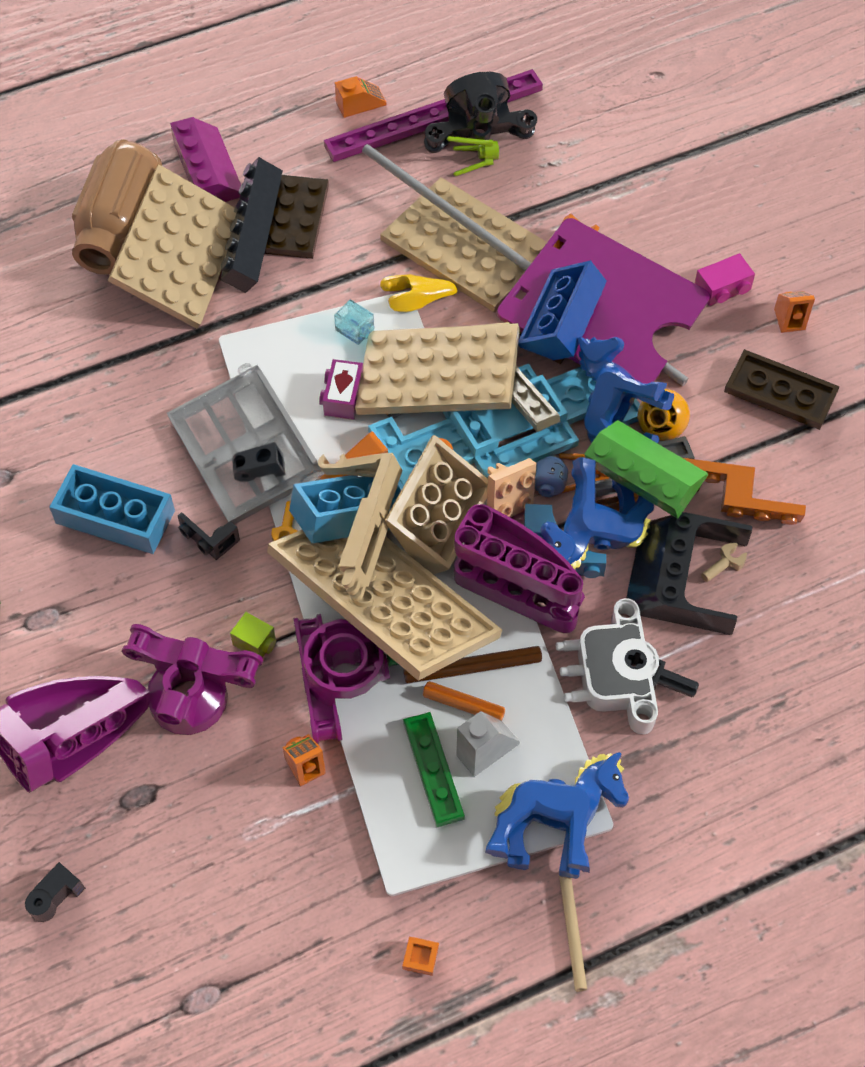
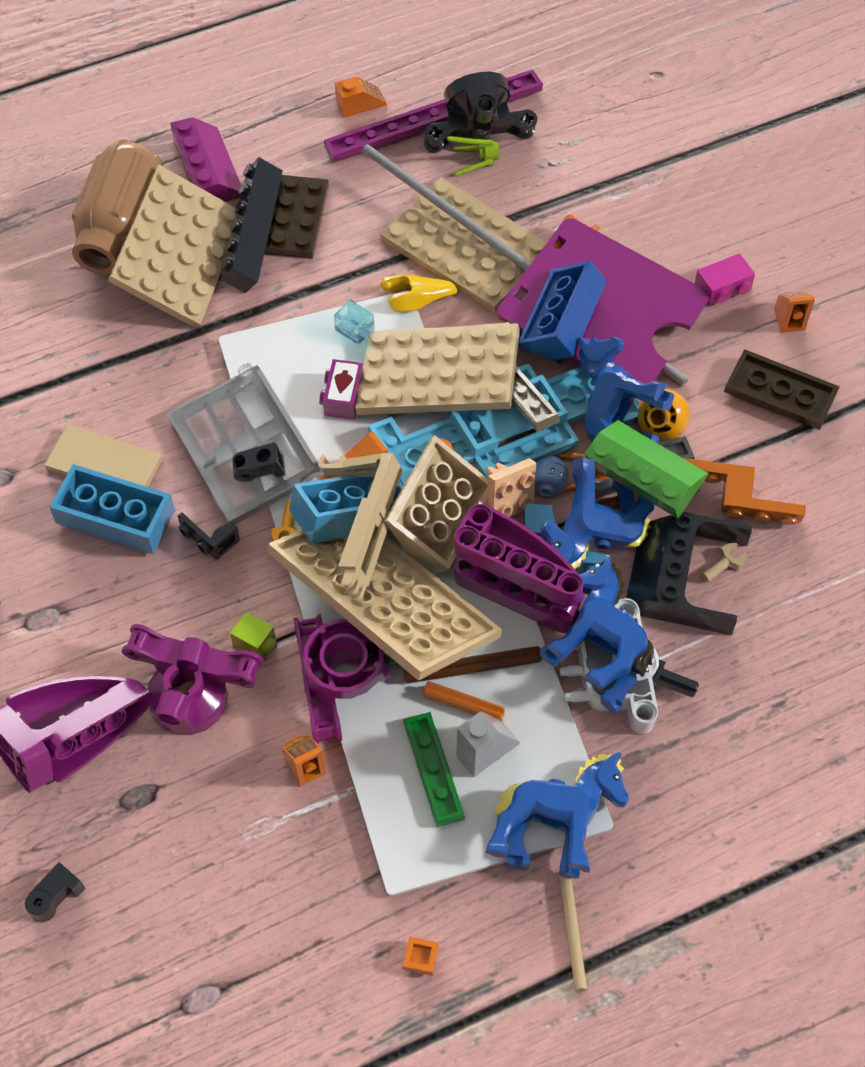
(103, 455): none -> tan tile
(608, 629): none -> blue animal

